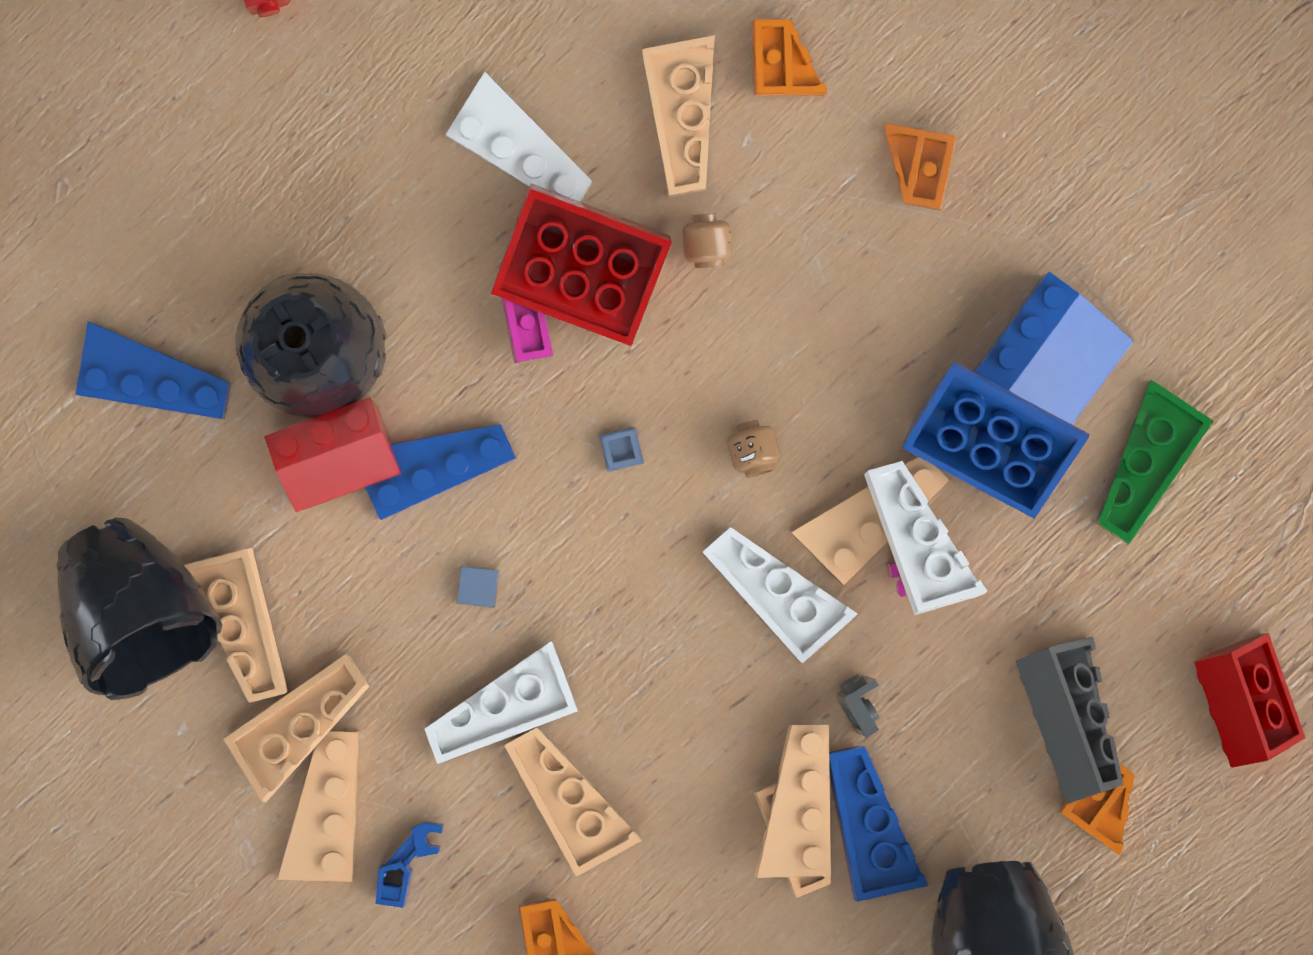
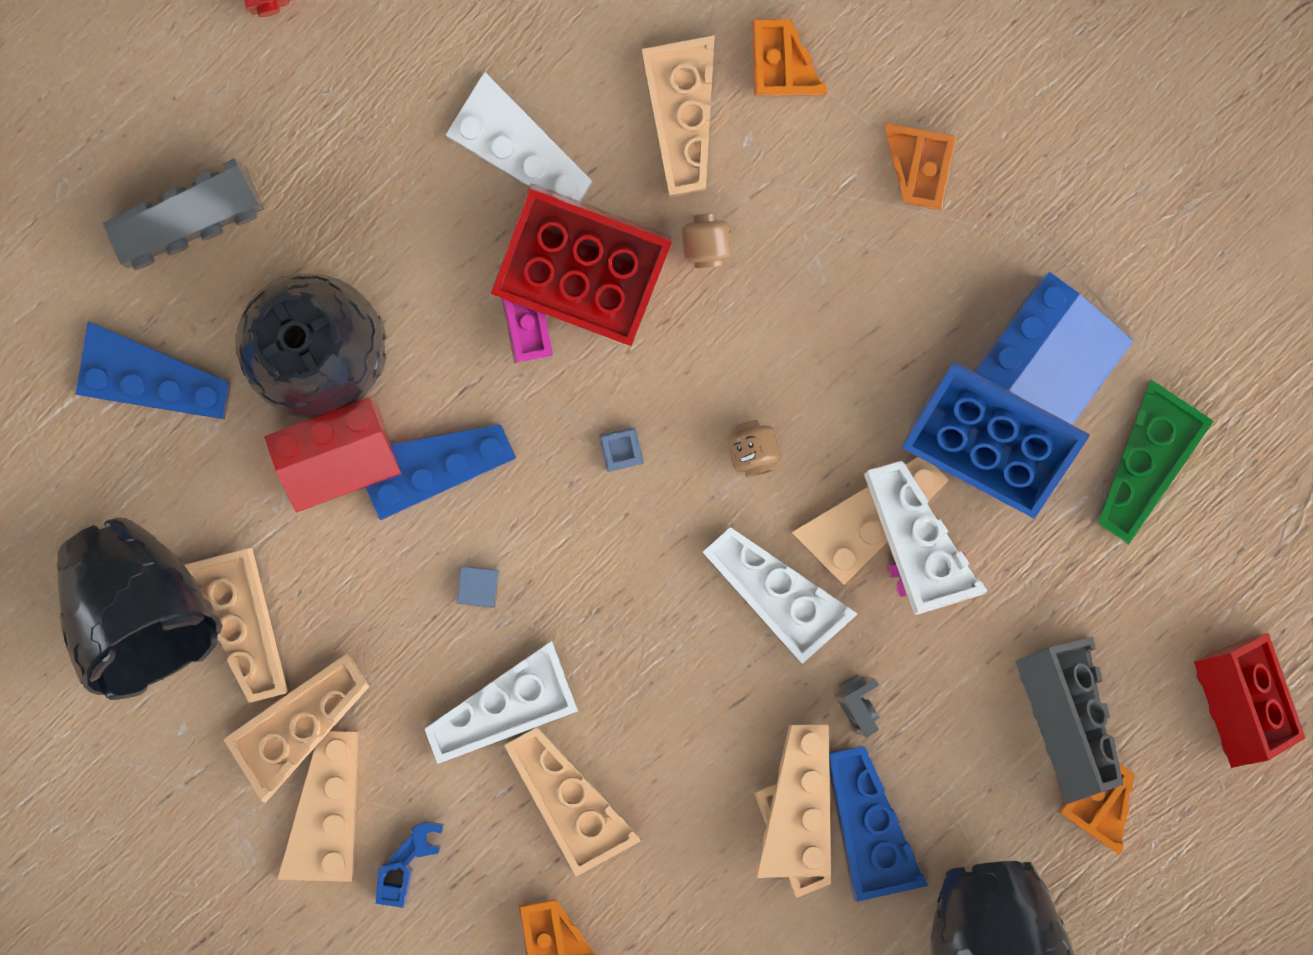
(184, 216): none -> dark grey wedge

